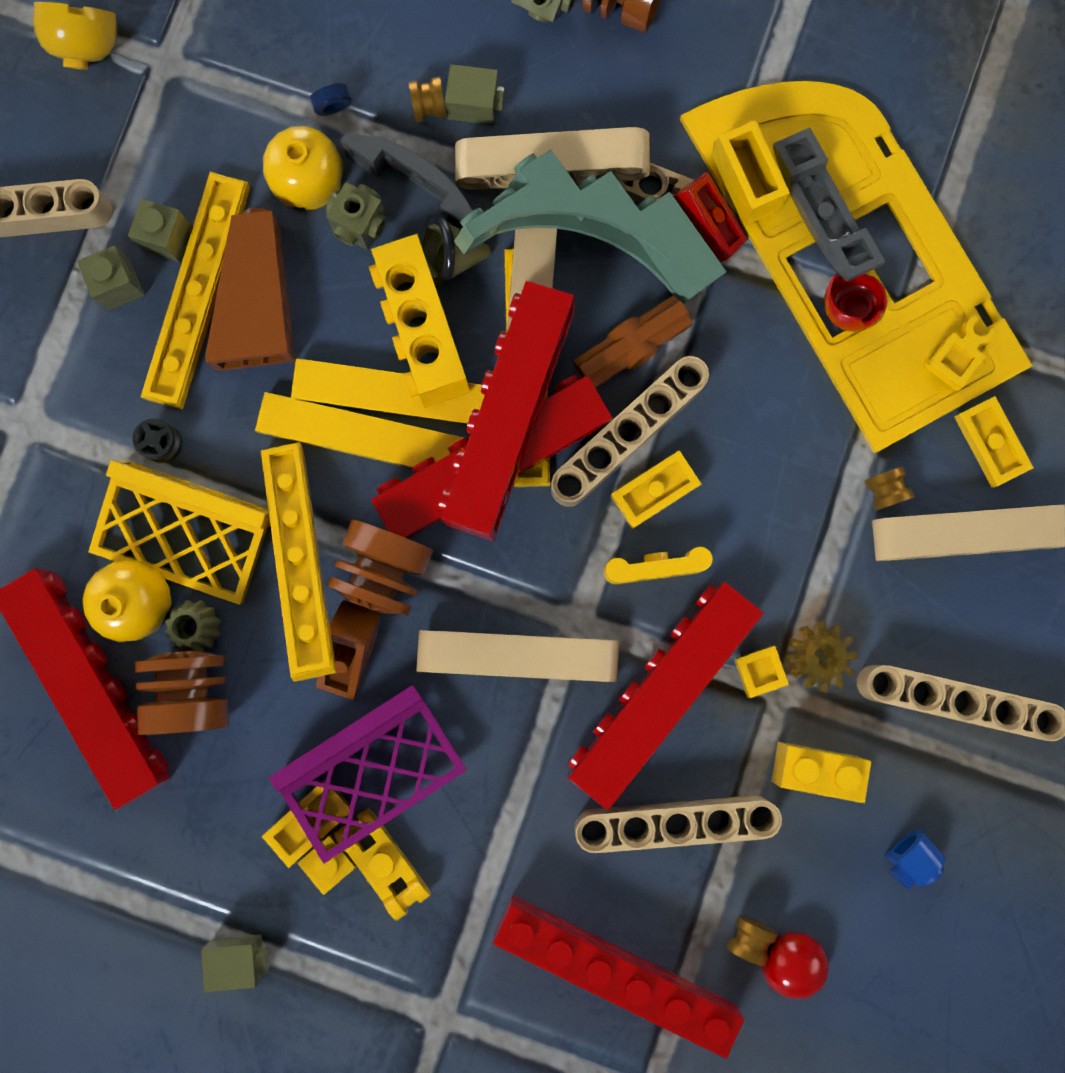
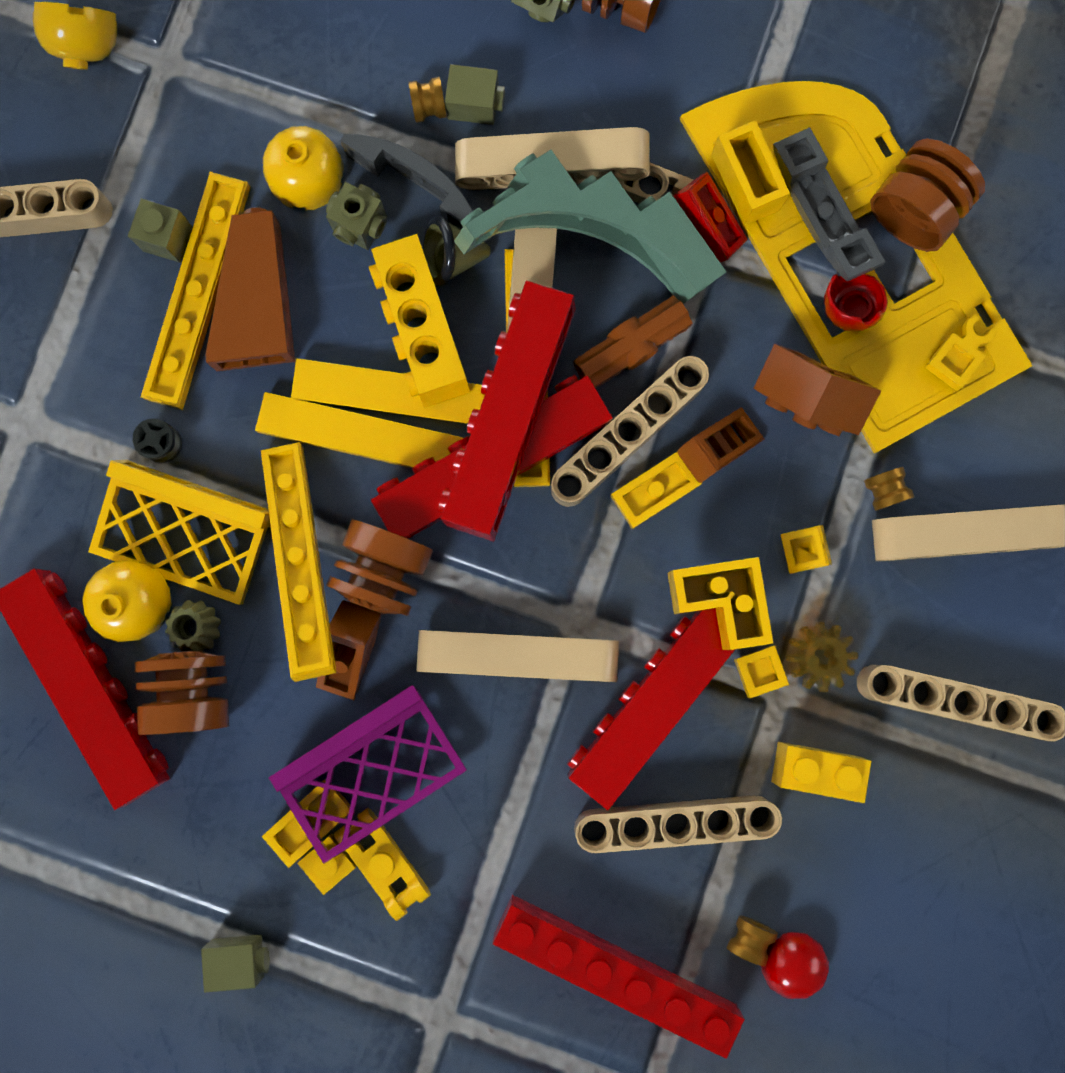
(110, 278): olive brick -> none
(330, 99): dark blue tile -> none
(657, 566): yellow plate -> none
(703, 459): none -> dark orange slope
(734, 591): none -> yellow brick
(806, 549): none -> yellow tile
(815, 392): none -> dark orange brick
(916, 860): blue plate -> none
(928, 194): none -> dark orange wheel
(993, 442): yellow plate -> none

